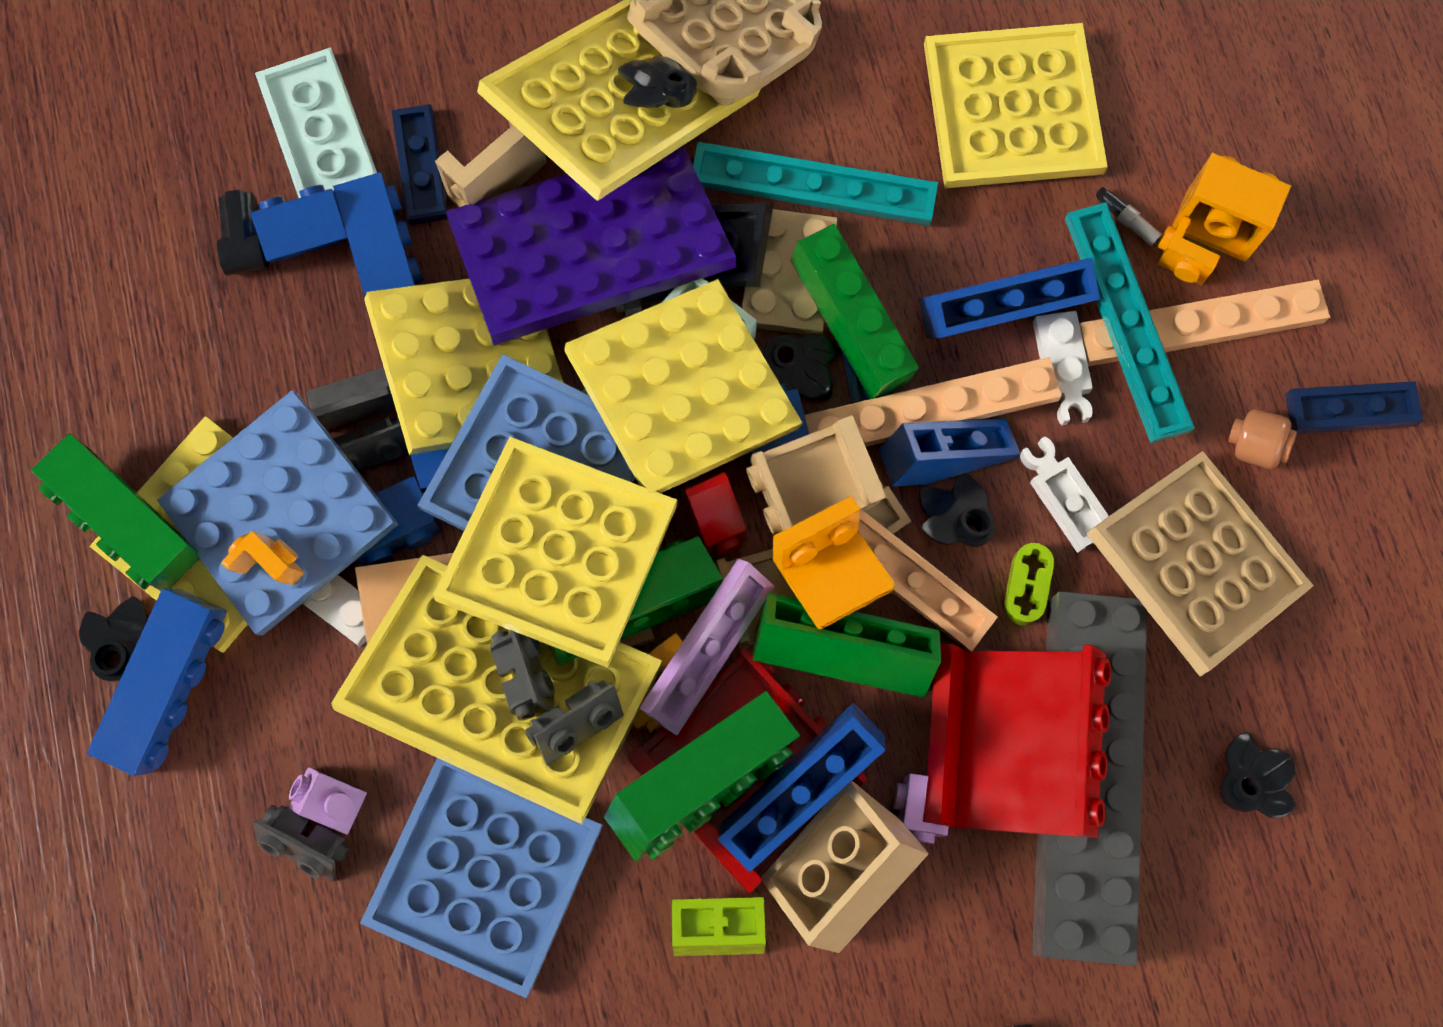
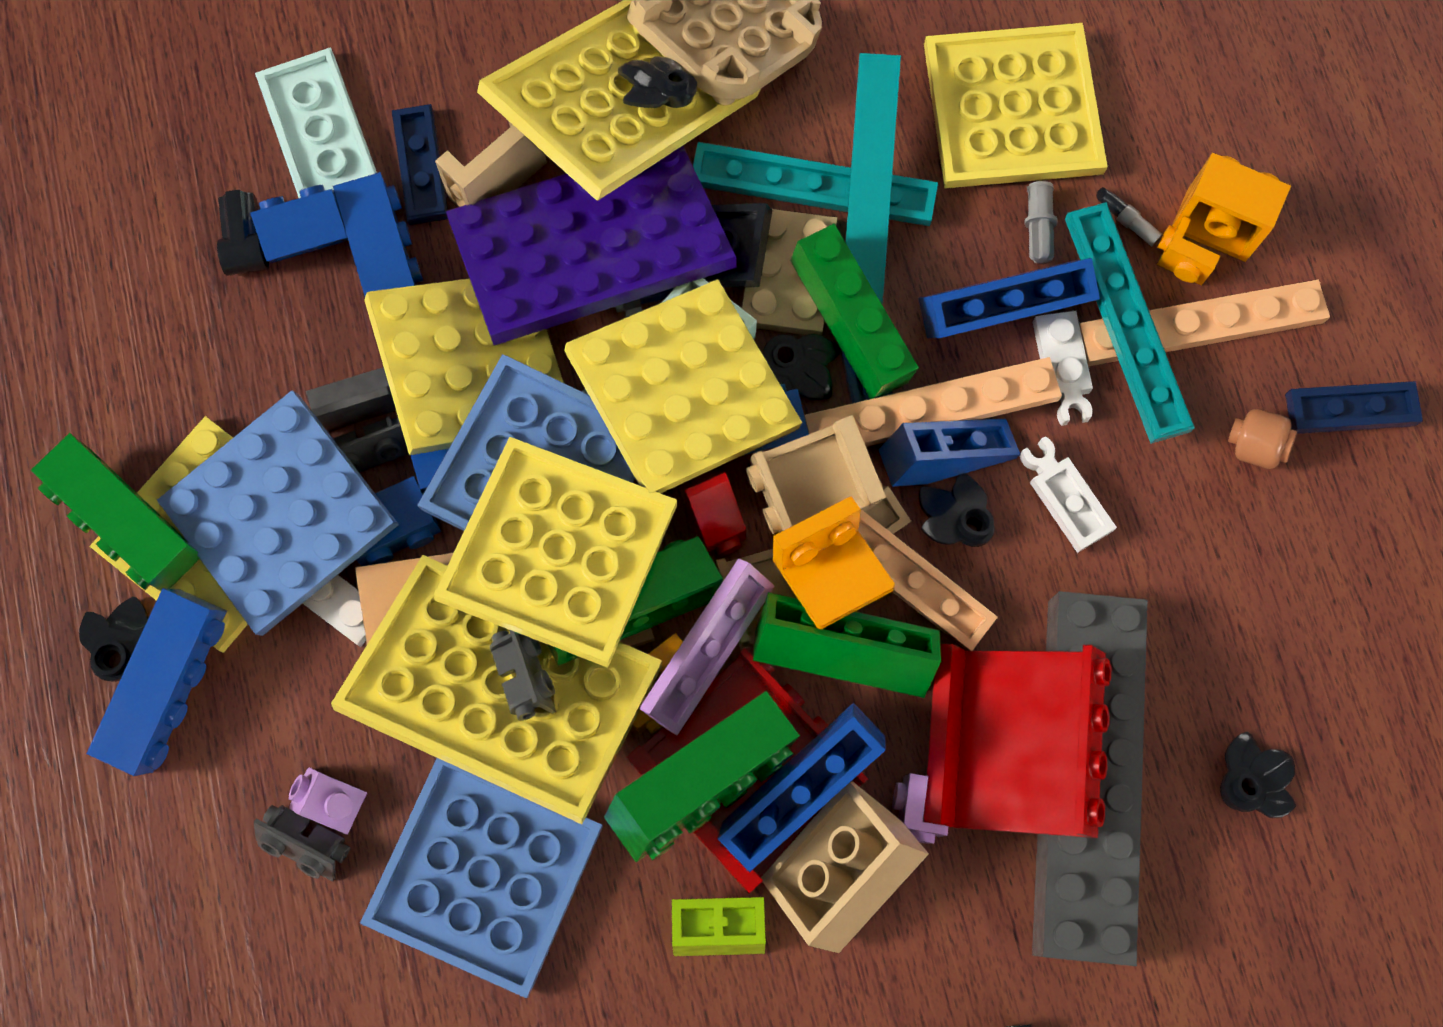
(271, 555): light orange bracket -> none
(589, 713): dark grey hinge -> none
(873, 164): none -> teal tile
(1039, 584): lime beam -> none
(1041, 221): none -> light grey axle
(1200, 562): tan plate -> none

